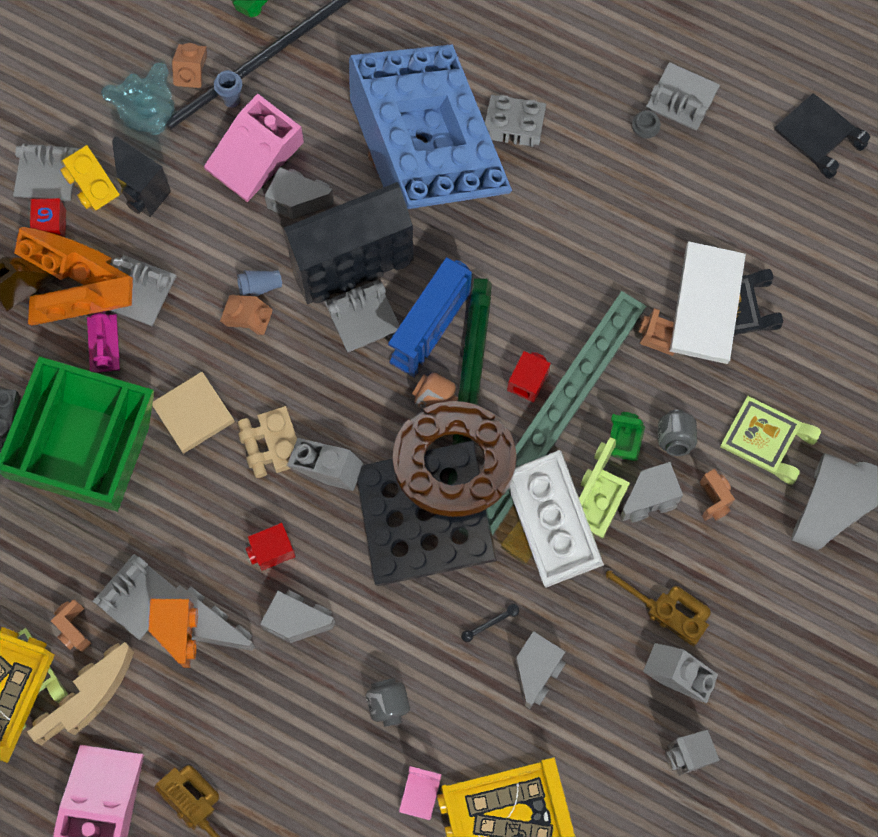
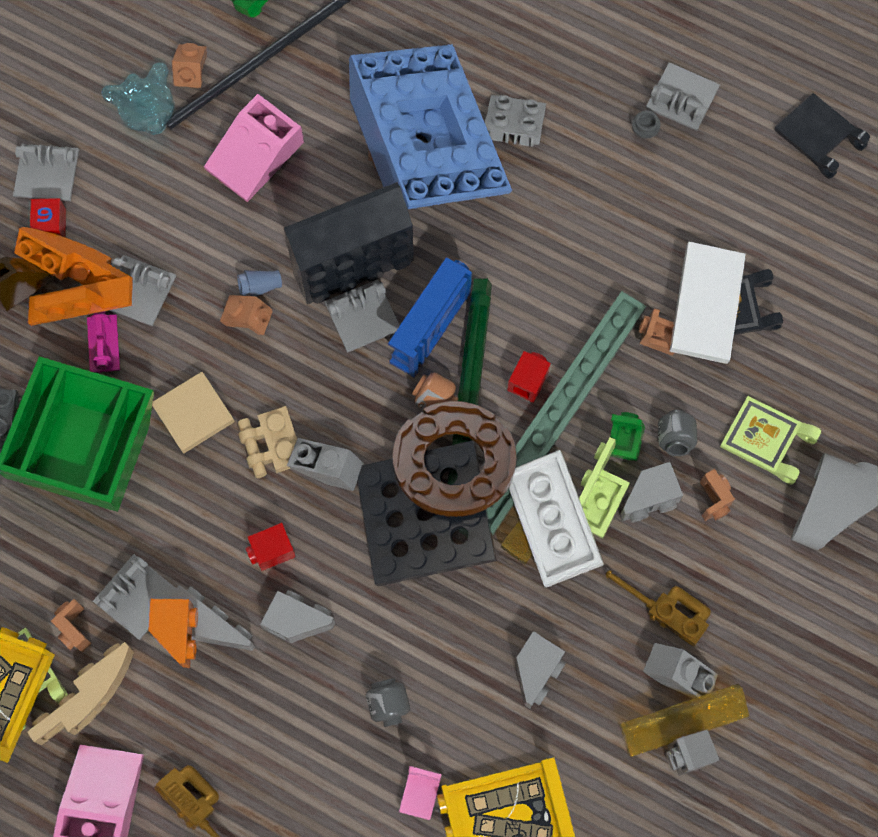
(89, 178): yellow brick -> none
(140, 178): black slope -> none
(228, 87): sand blue cone -> none
(296, 195): light grey slope -> none
(512, 611): black hinge -> none
(684, 719): none -> clear yellow plate

